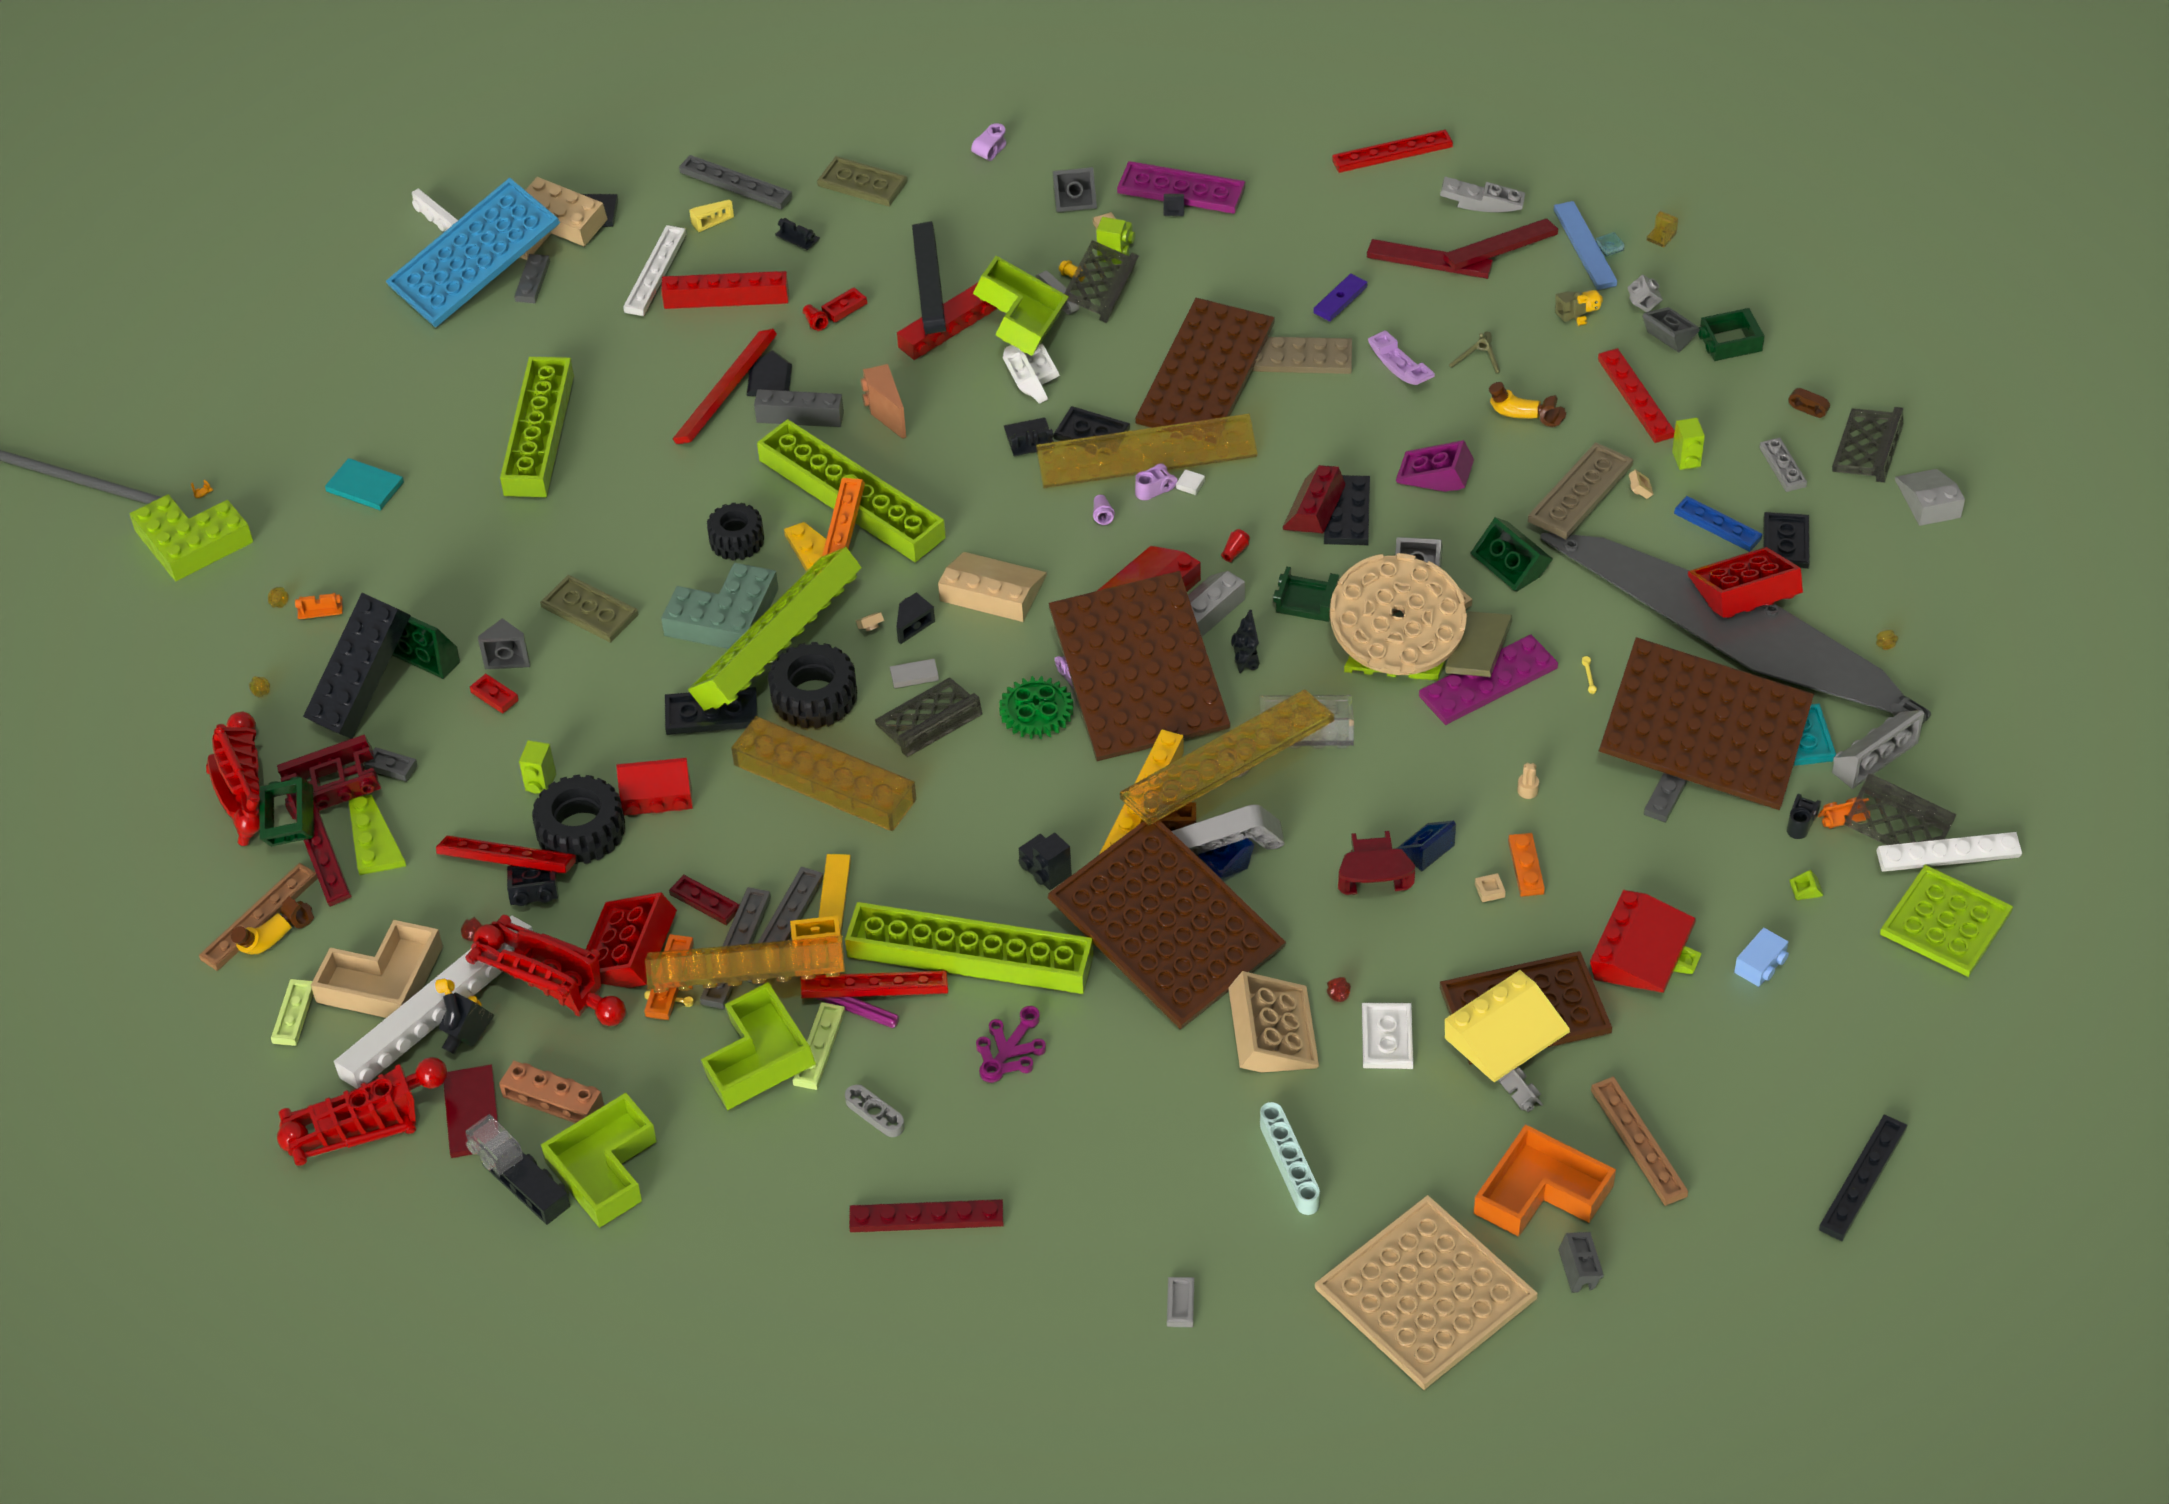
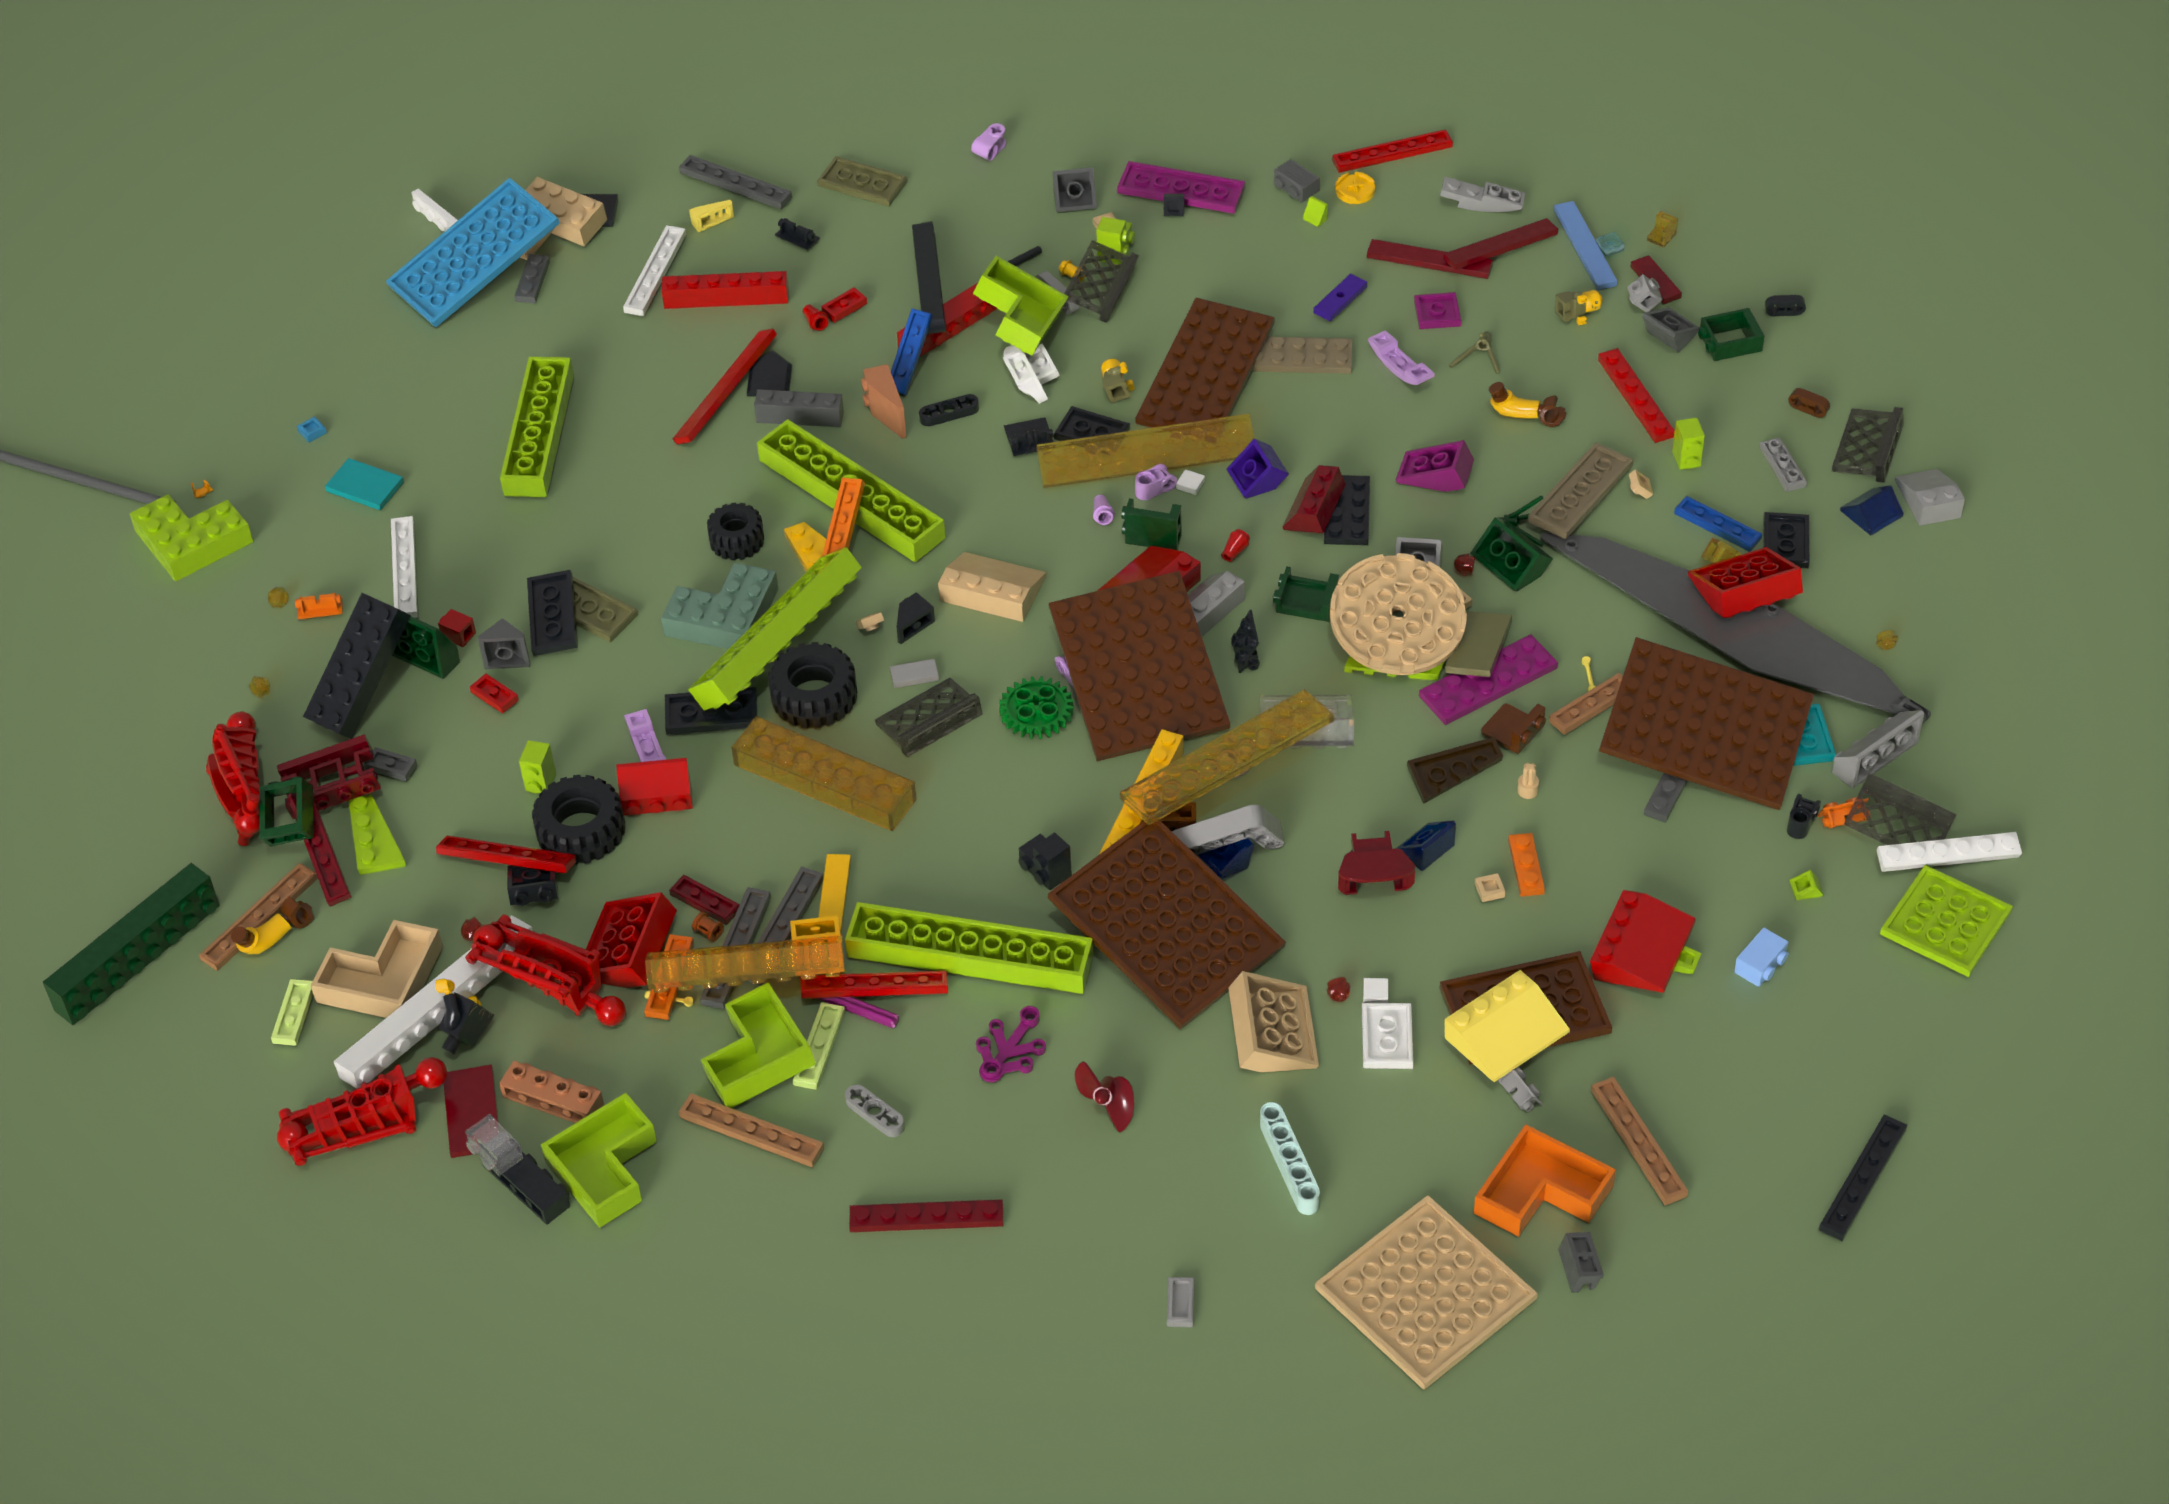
(131, 944): none -> dark green brick
(311, 429): none -> dark azure tile
(404, 565): none -> white plate
(457, 627): none -> red brick
(552, 612): none -> black plate
(643, 736): none -> lavender slope
(707, 926): none -> dark orange bush
(751, 1130): none -> medium nougat plate
(910, 349): none -> blue tile
(954, 403): none -> black beam
(1026, 256): none -> black bar
(1110, 1091): none -> dark red piece
(1113, 382): none -> olive piece
(1152, 527): none -> dark green panel
(1257, 469): none -> dark purple slope
(1296, 180): none -> dark grey brick
(1316, 211): none -> lime slope
(1355, 188): none -> yellow tile
(1375, 990): none -> white tile
(1437, 310): none -> magenta tile
(1449, 768): none -> dark brown wing
(1464, 564): none -> clear red plate
(1514, 519): none -> dark green plant
(1514, 727): none -> reddish brown bracket
(1586, 706): none -> medium nougat plate
(1648, 267): none -> dark red tile
(1718, 551): none -> clear yellow panel
(1785, 305): none -> black beam
(1874, 509): none -> clear blue slope

